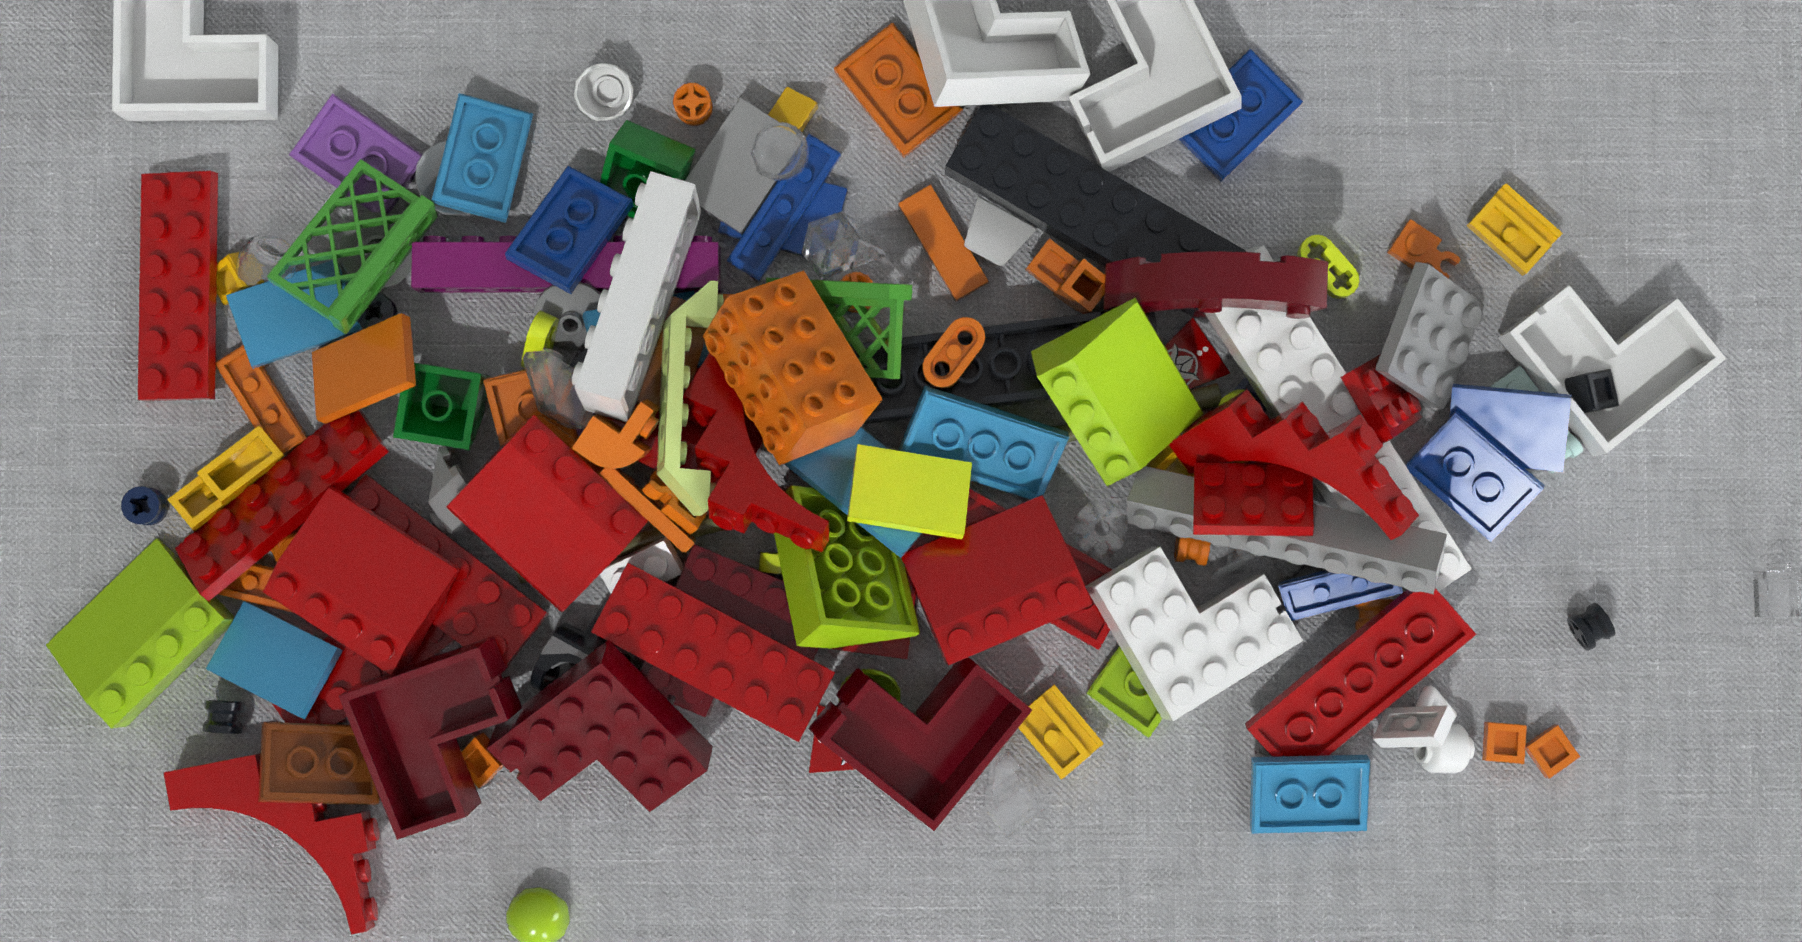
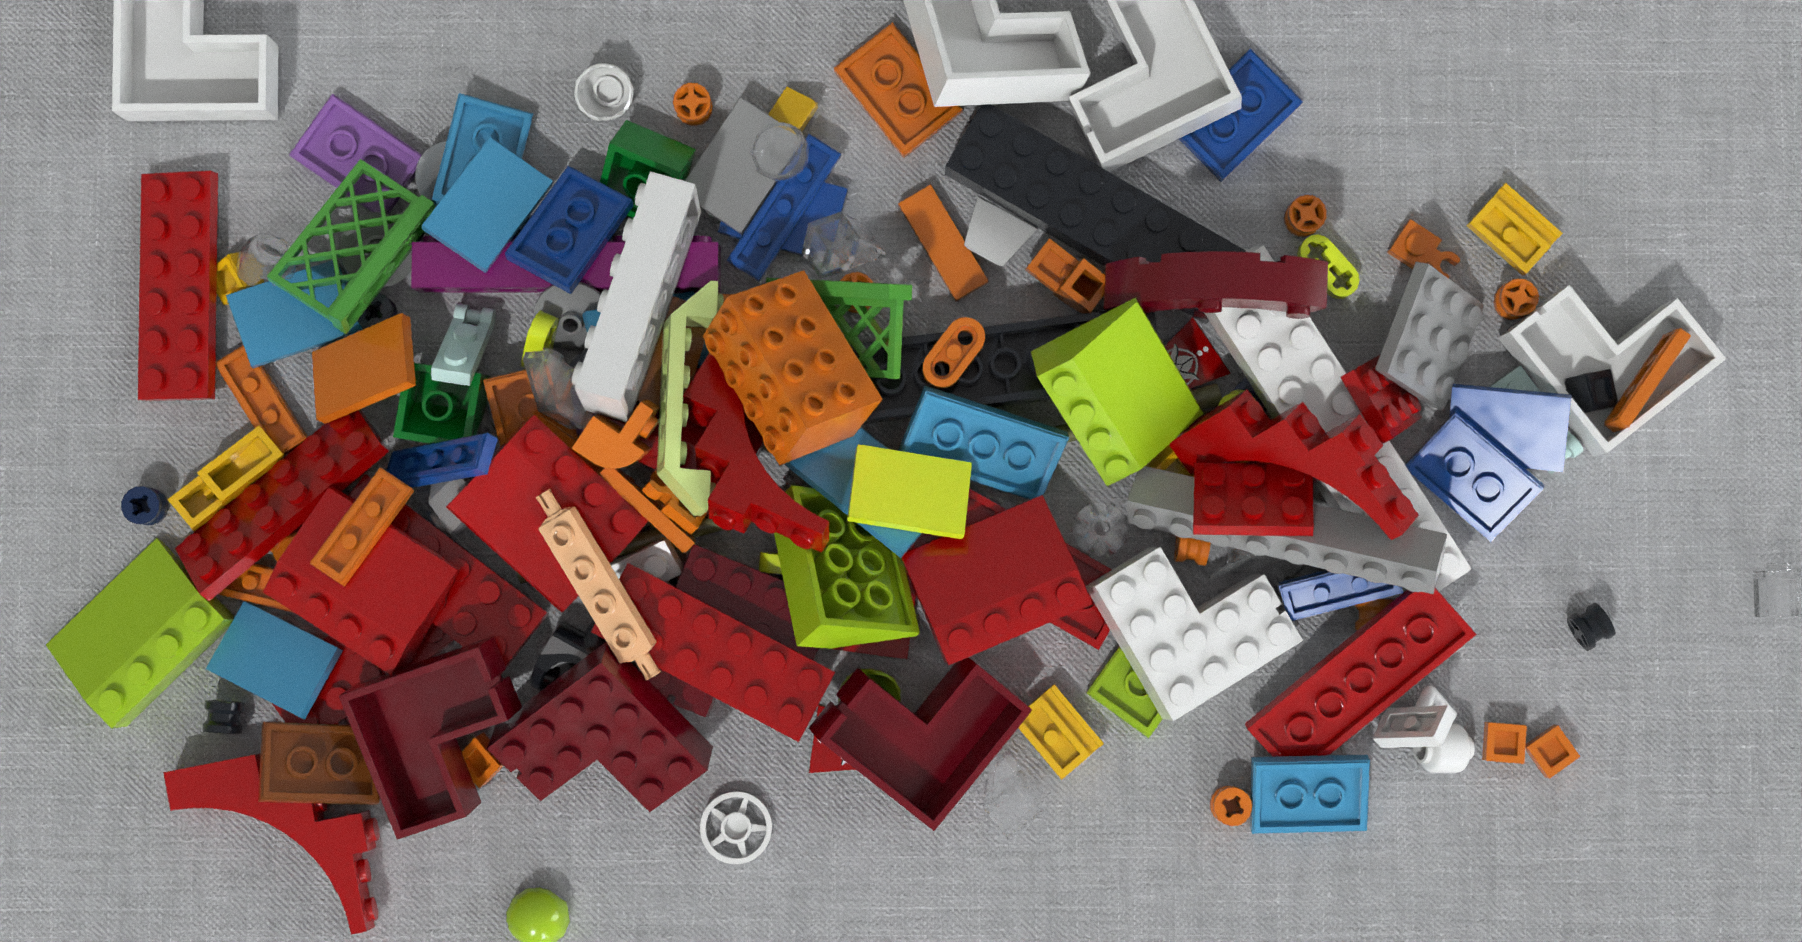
(362, 526): none -> orange tile
(443, 460): none -> blue tile
(463, 345): none -> light aqua plate
(487, 205): none -> dark azure tile
(597, 585): none -> light nougat plate
(736, 827): none -> white wheel
(1224, 801): none -> orange wheel
(1309, 209): none -> orange wheel
(1523, 295): none -> orange wheel
(1646, 380): none -> orange tile

